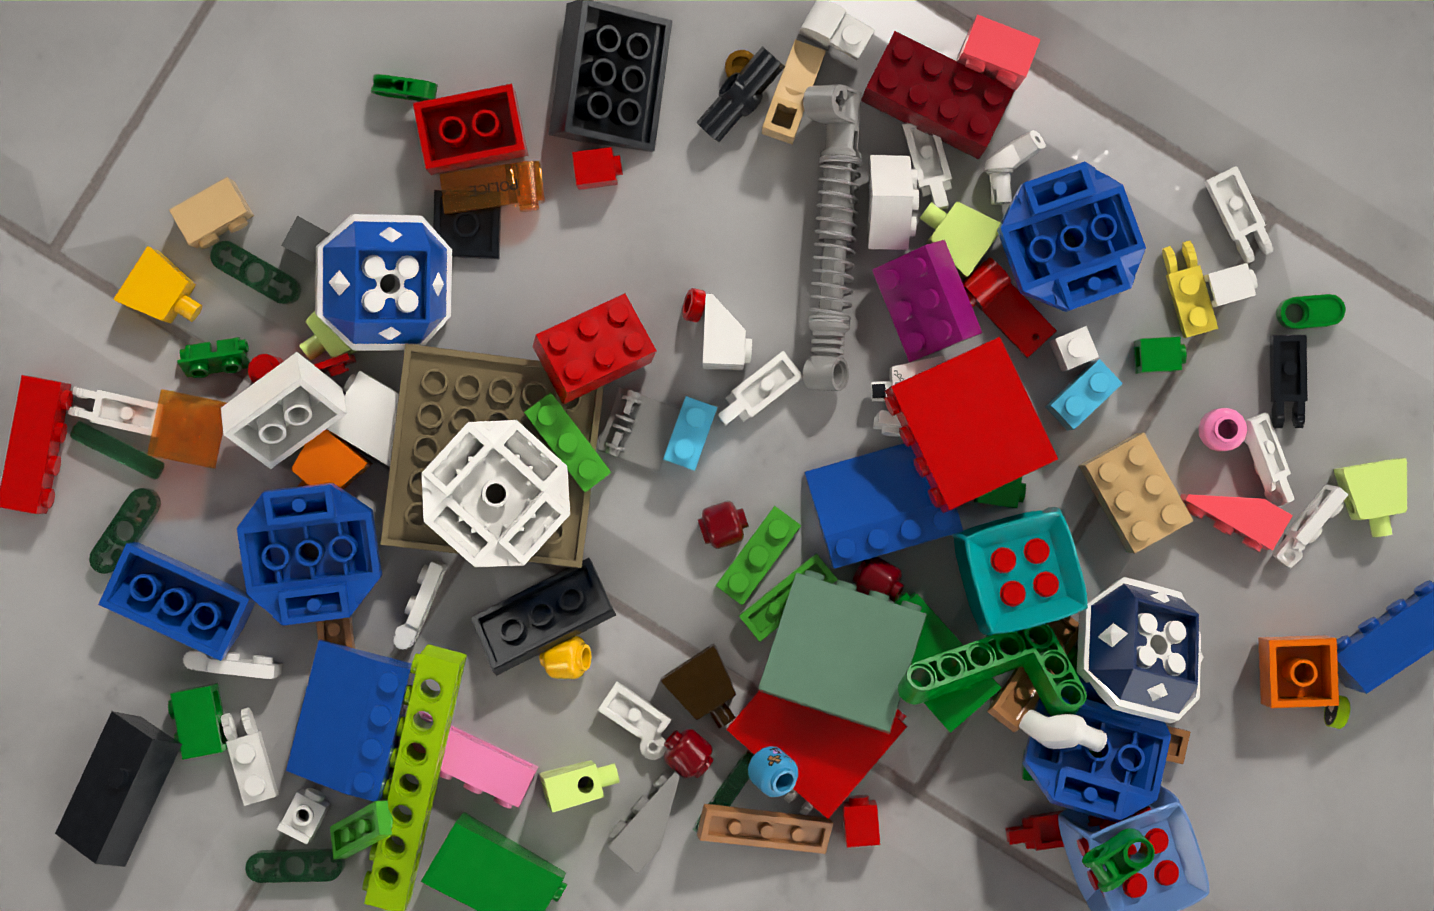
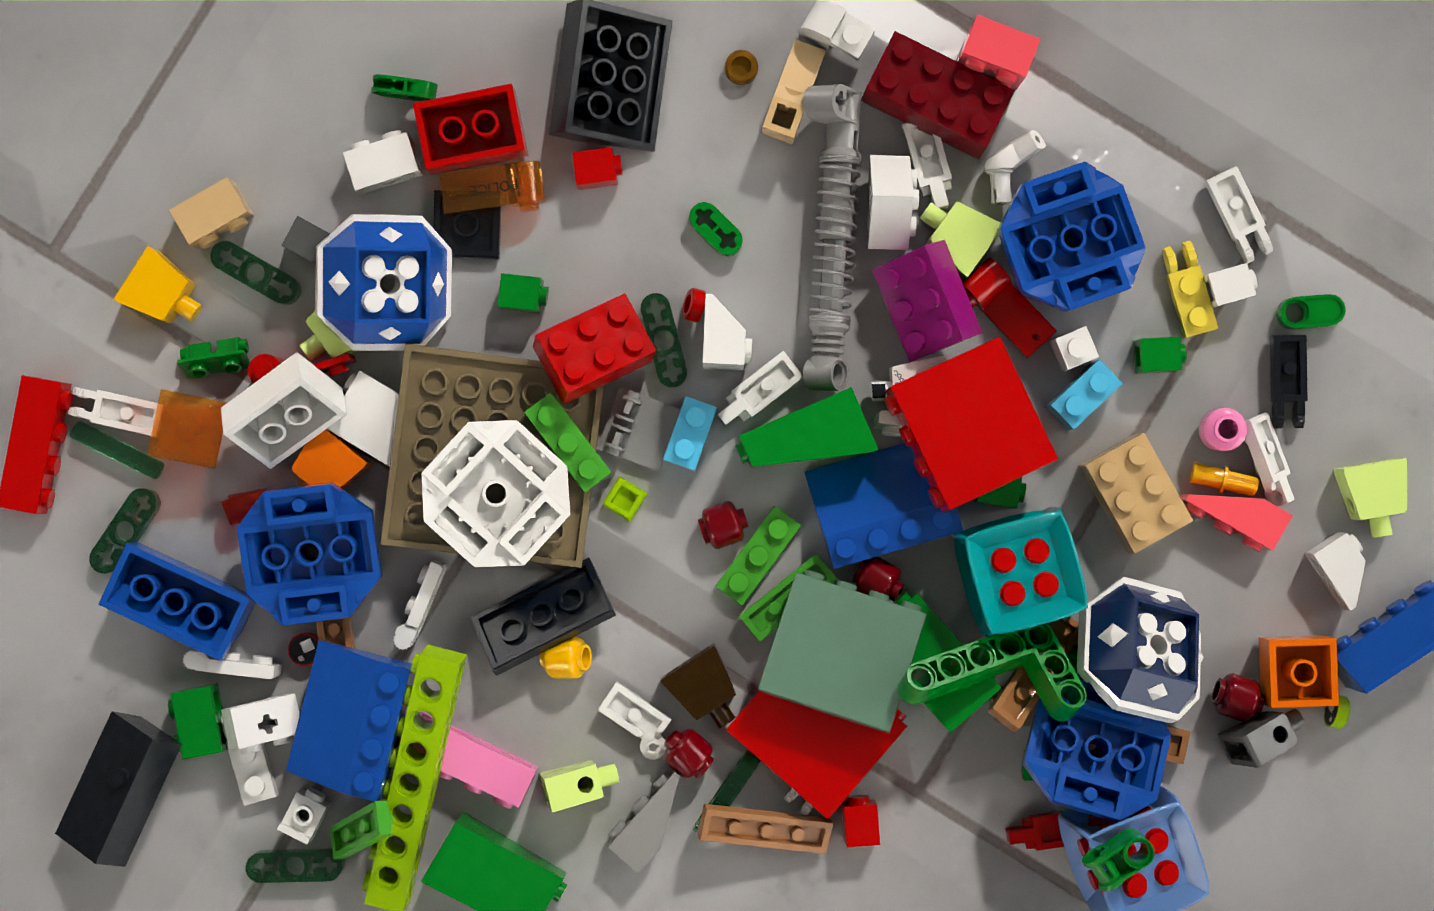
(239, 505): none -> clear red cone
(243, 720): none -> white brick
(303, 648): none -> black tile
(382, 162): none -> white brick
(522, 293): none -> green brick
(624, 498): none -> lime tile
(650, 319): none -> clear green beam
(721, 223): none -> green beam
(740, 94): black piece -> none
(773, 771): dark azure head -> none
(815, 432): none -> green slope
(1062, 731): white arm -> none
(1223, 479): none -> yellow axle
(1237, 697): none -> dark red head
(1261, 737): none -> dark grey torso
(1309, 523): white hinge -> none
(1339, 567): none -> white slope

